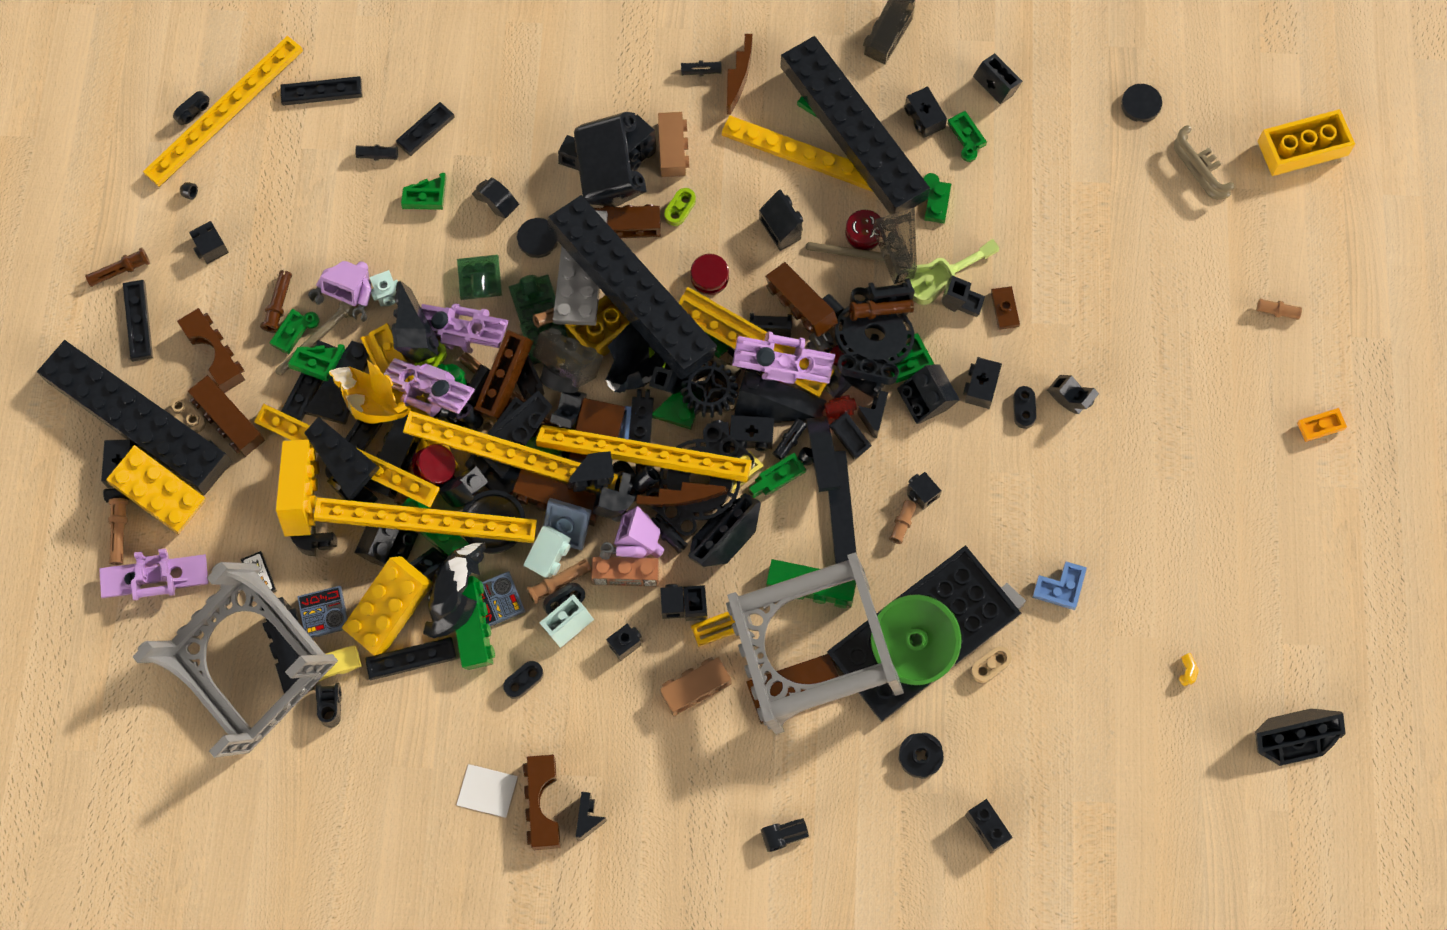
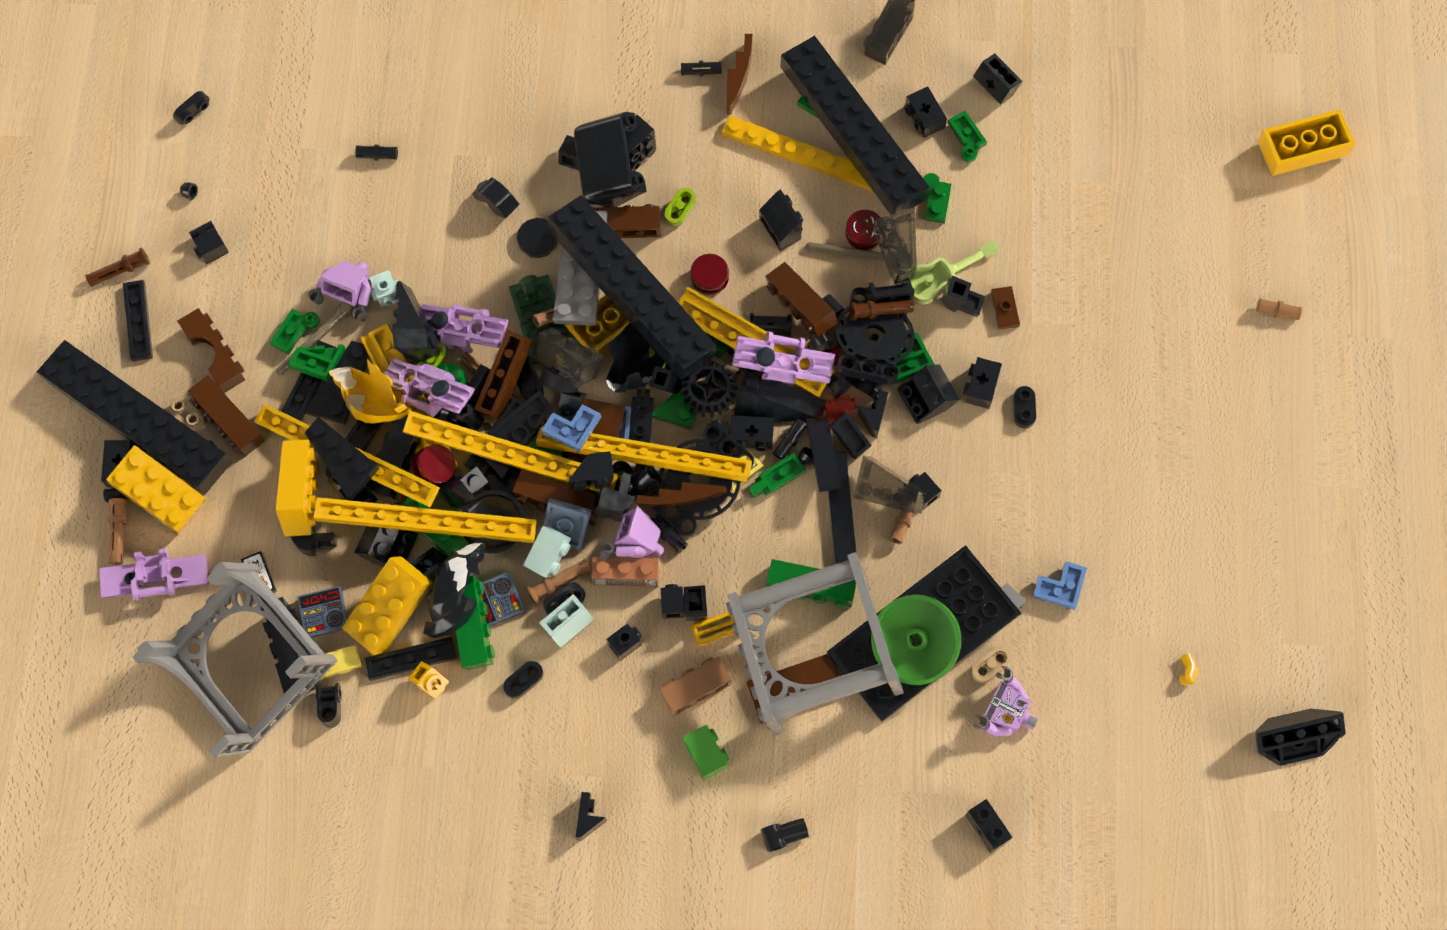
(222, 111): yellow plate -> none
(274, 310): reddish brown pin -> none
(321, 90): black tile -> none
(425, 128): black tile -> none
(425, 194): green wing -> none
(428, 680): none -> yellow brick
(479, 277): clear green plate -> none
(487, 790): white sticker -> none
(541, 773): reddish brown arch -> none
(573, 433): none -> medium blue plate
(673, 144): medium nougat brick -> none
(706, 752): none -> bright green brick
(726, 534): black wedge -> none
(884, 487): none -> clear smoke wedge
(922, 768): black plate -> none
(1007, 708): none -> torso
(1071, 394): black brick -> none
(1141, 102): black tile -> none
(1201, 166): dark tan piece -> none
(1322, 424): light orange plate -> none

